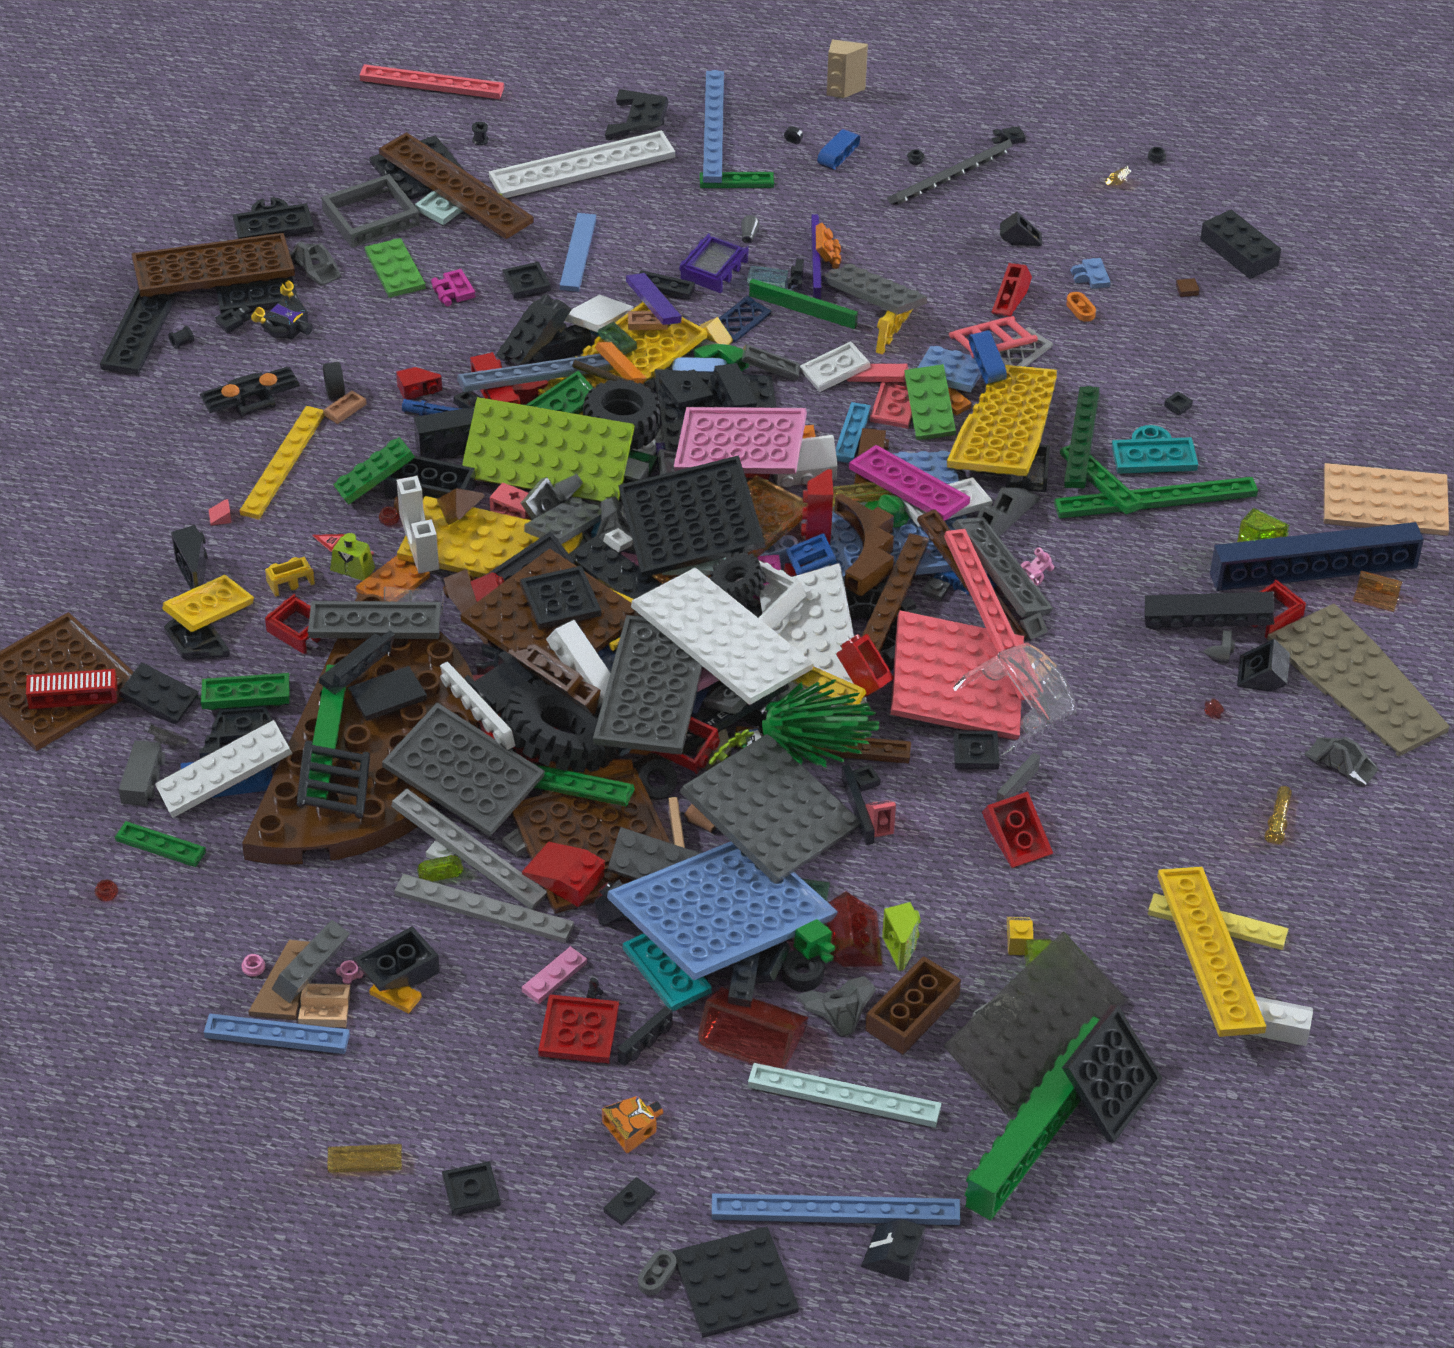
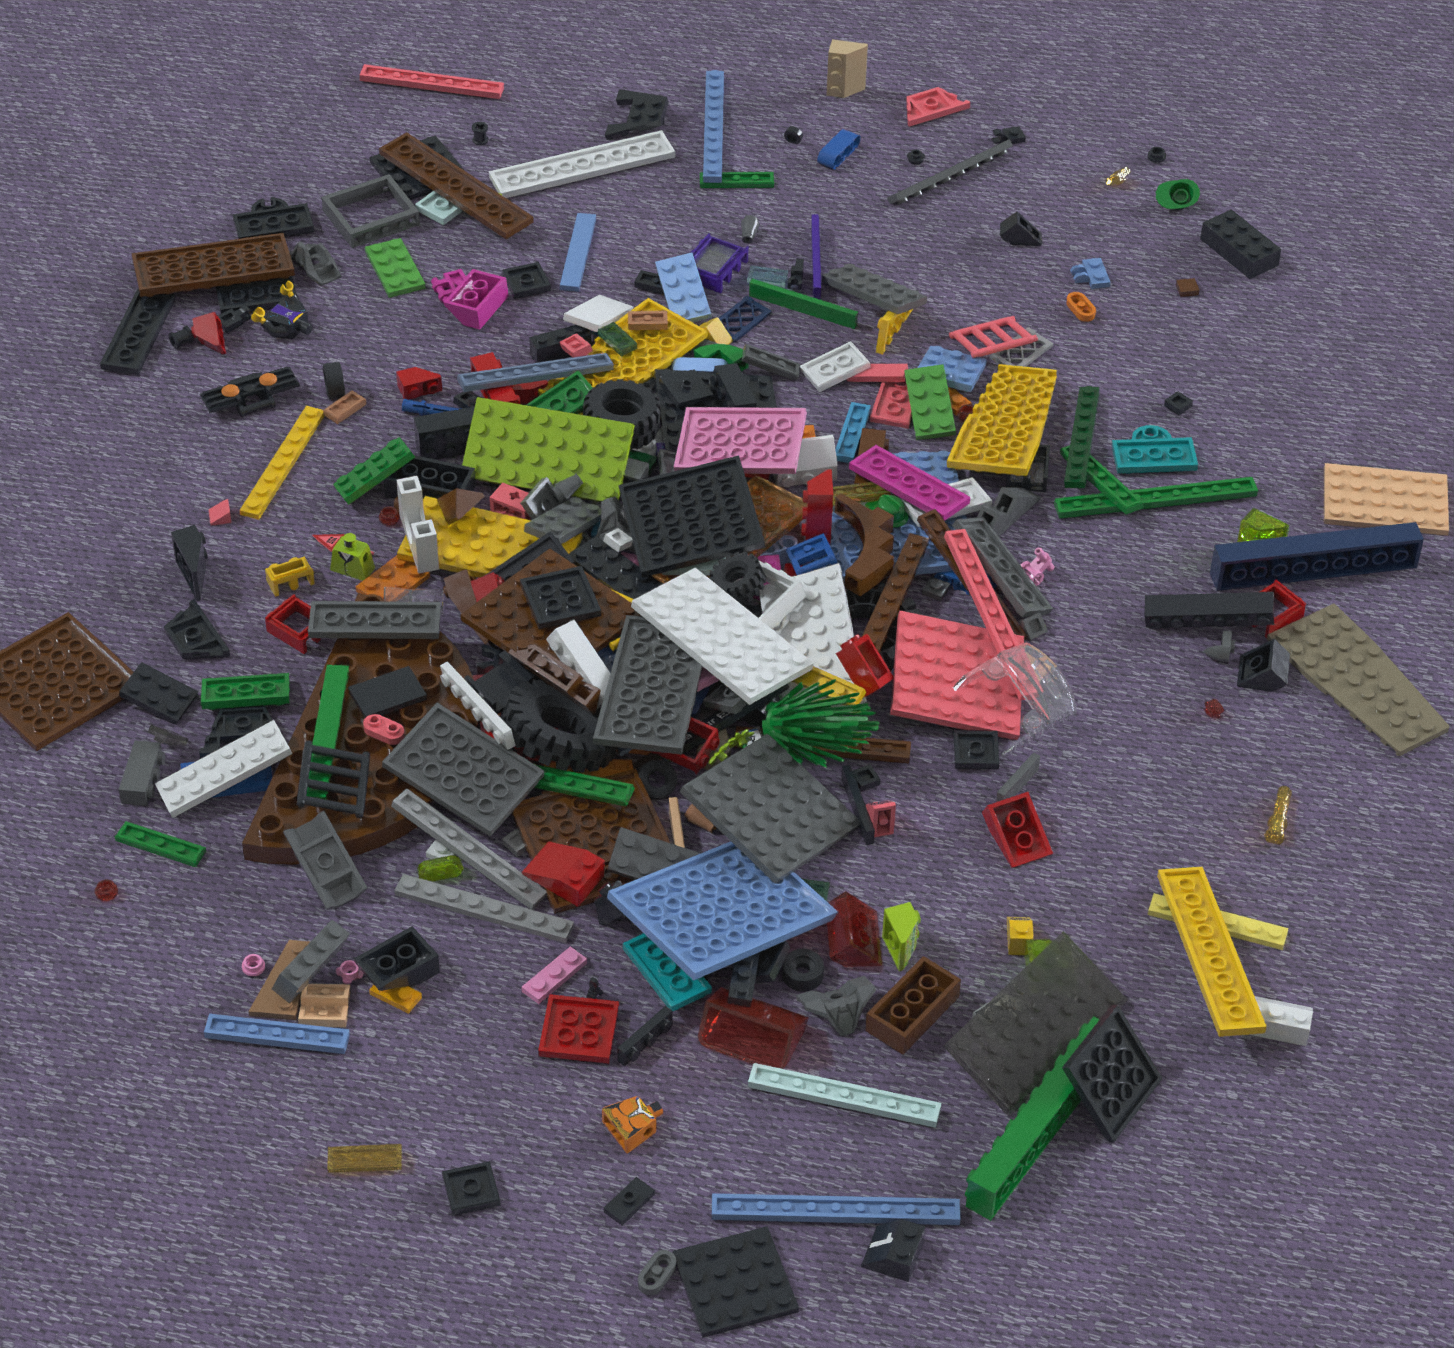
(71, 688): red brick -> none
(208, 603): yellow plate -> none
(209, 331): none -> red slope
(326, 862): none -> dark grey piece
(357, 662): black fence -> none
(381, 729): none -> coral plate
(477, 298): none -> dark pink slope
(534, 331): black piece -> none
(576, 346): none -> coral plate
(596, 372): dark brown bar -> none
(620, 362): orange tile -> none
(653, 299): dark purple tile -> none
(683, 287): none -> light blue plate
(814, 940): green brick -> none
(826, 247): orange plate -> none
(932, 105): none -> coral wing
(964, 411): none -> clear red plate
(987, 357): blue beam -> none
(1012, 289): red slope -> none
(1177, 194): none -> green piece
(1345, 756): dark grey piece -> none
(1377, 591): clear orange panel -> none

